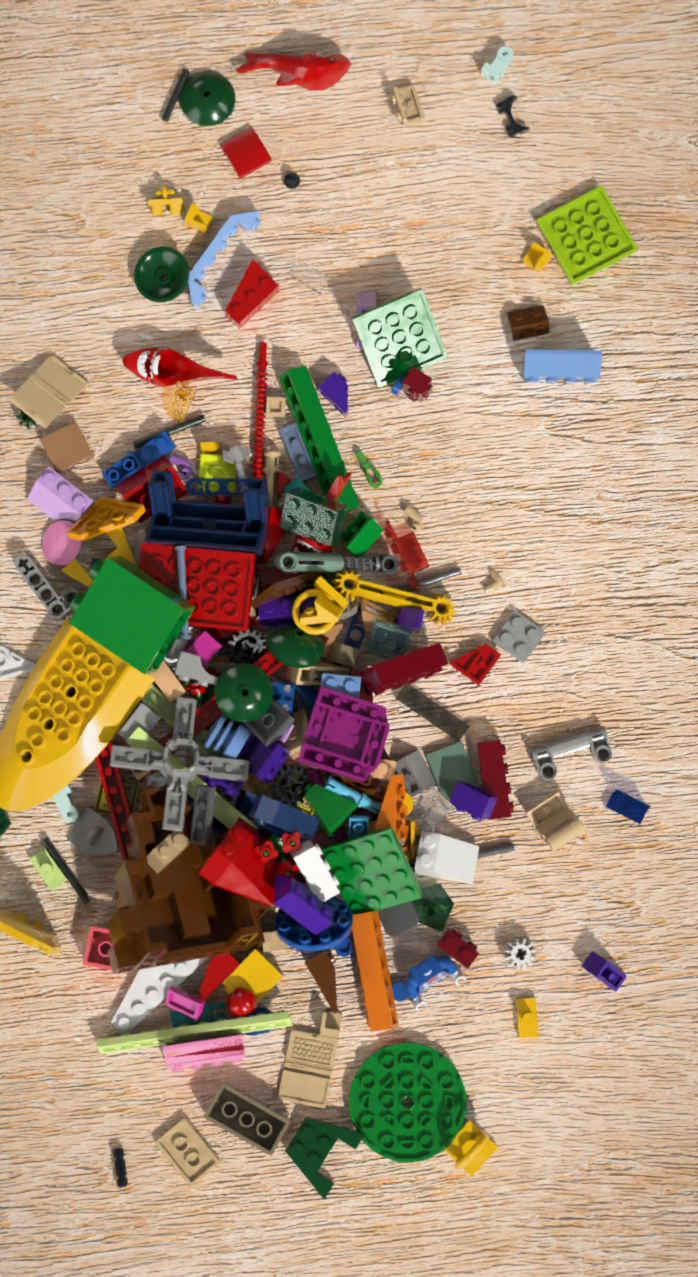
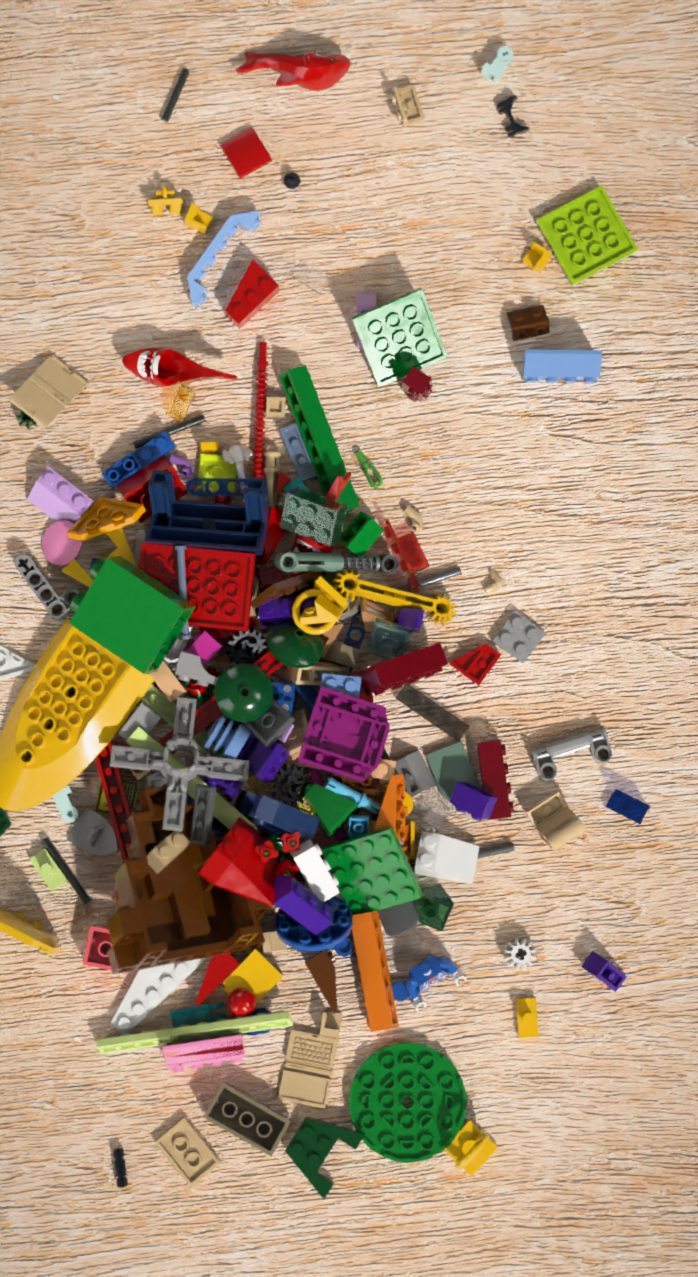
(66, 447): medium nougat slope -> none
(154, 266): dark green dish -> none
(184, 1003): dark pink tile -> none
(207, 110): dark green dish -> none
(336, 392): dark purple slope -> none
(397, 388): blue tile -> none
(457, 948): dark red brick -> none

